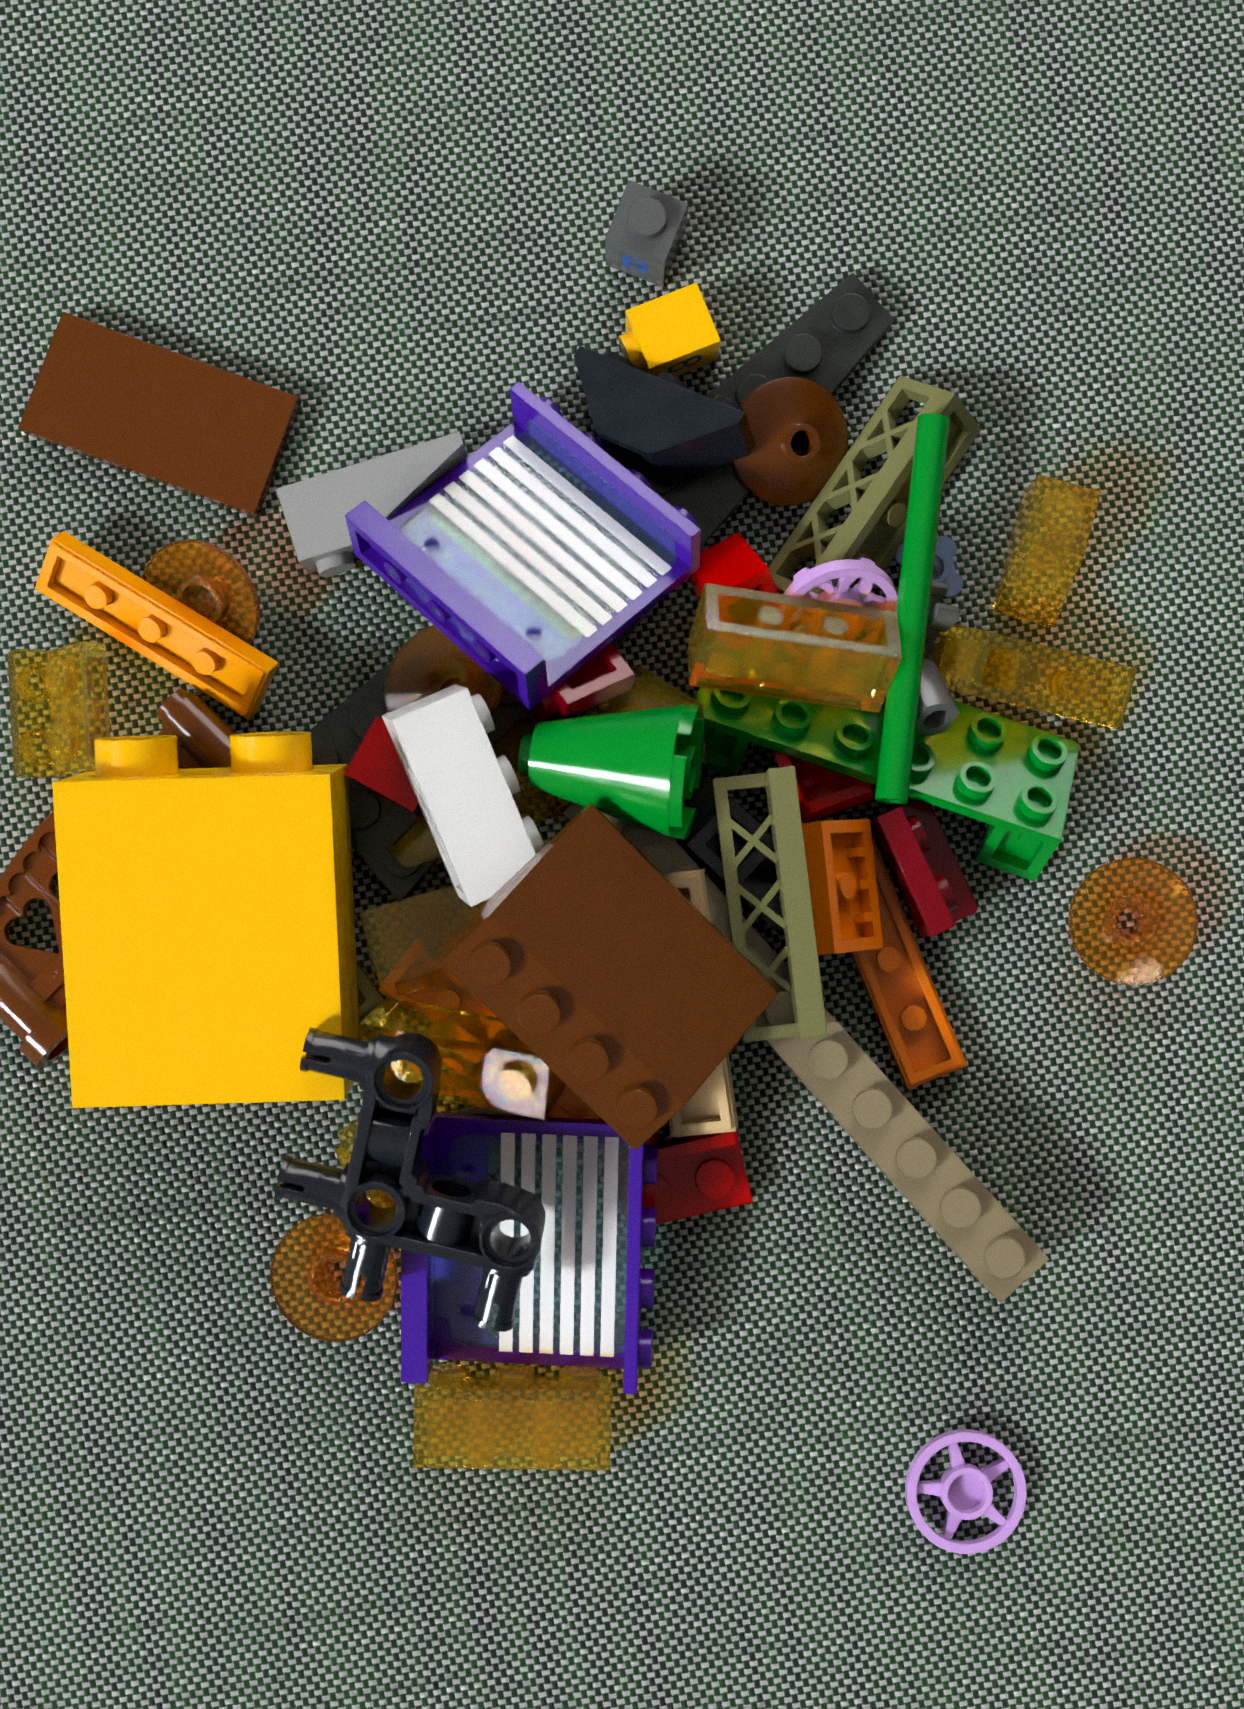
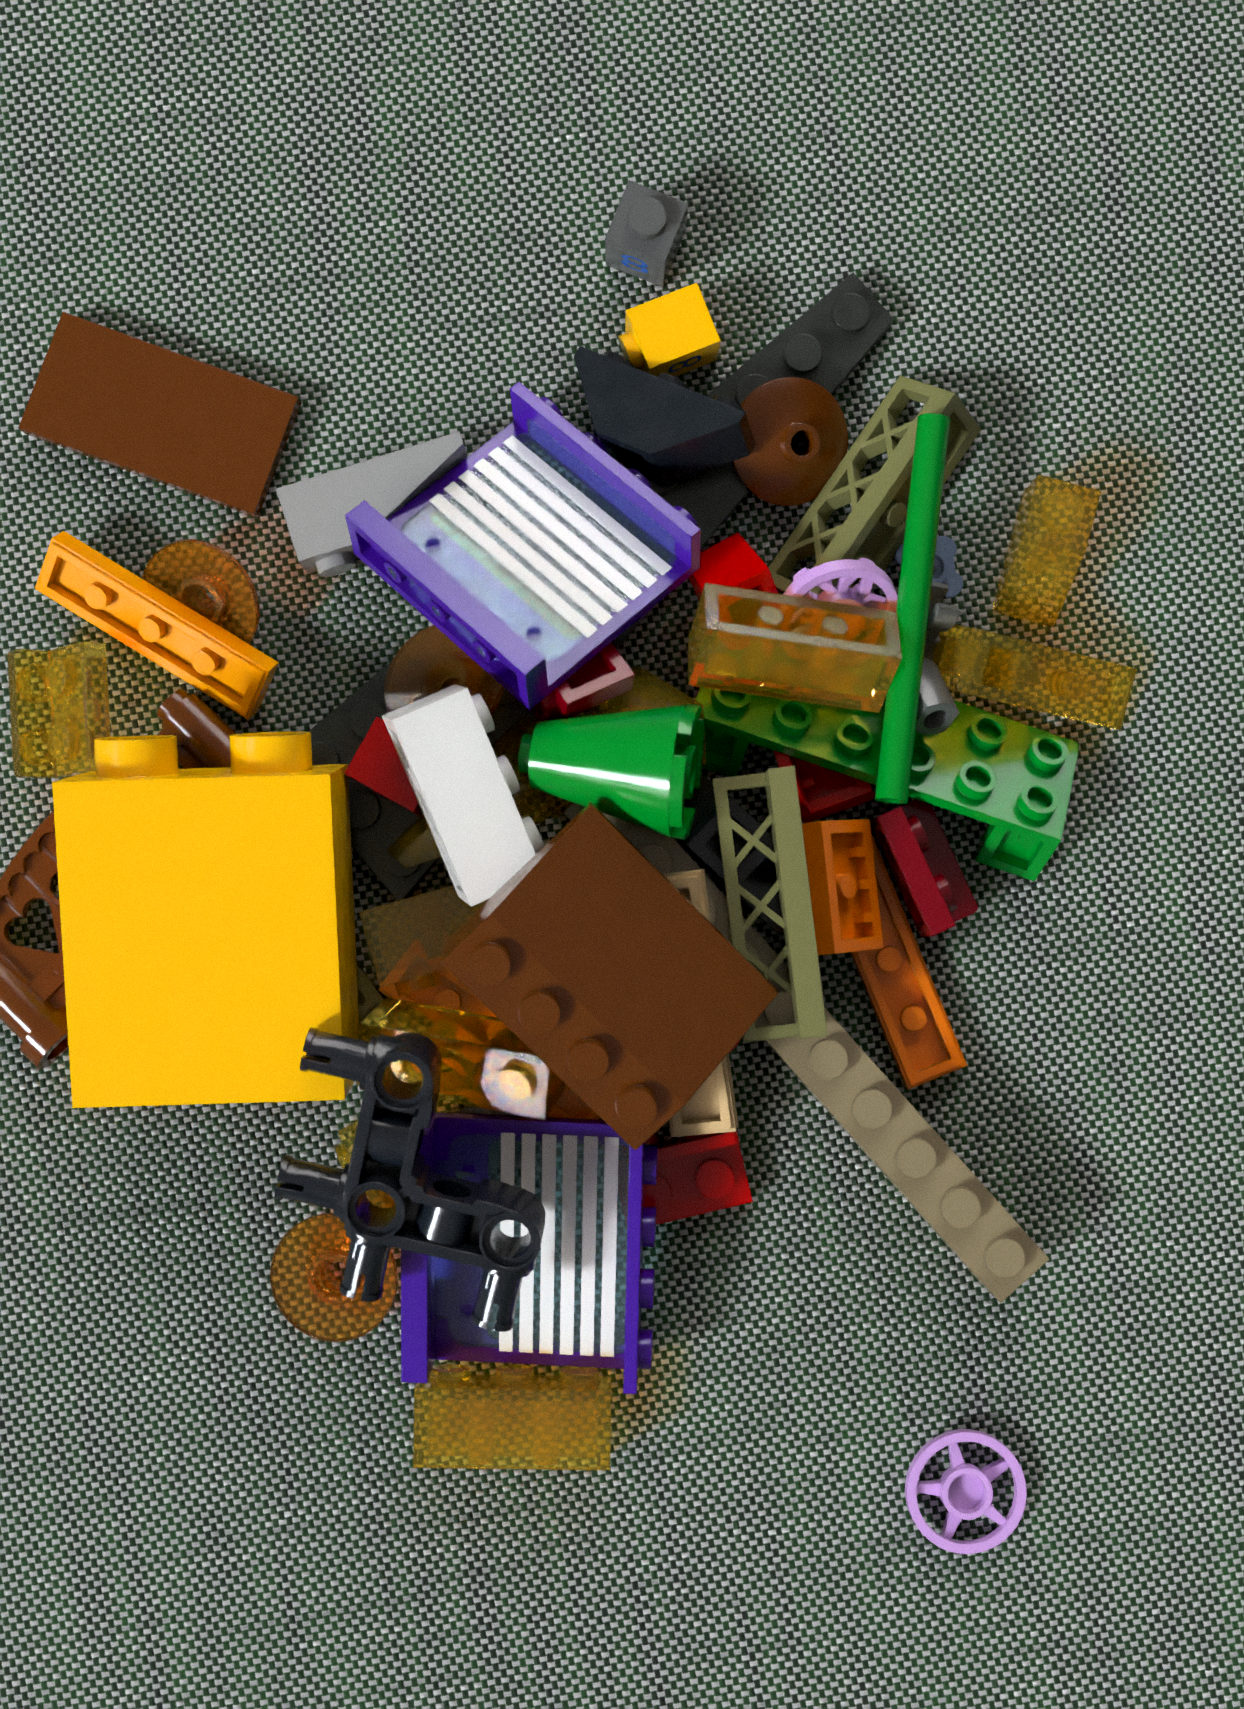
(1163, 914): clear orange dish -> none

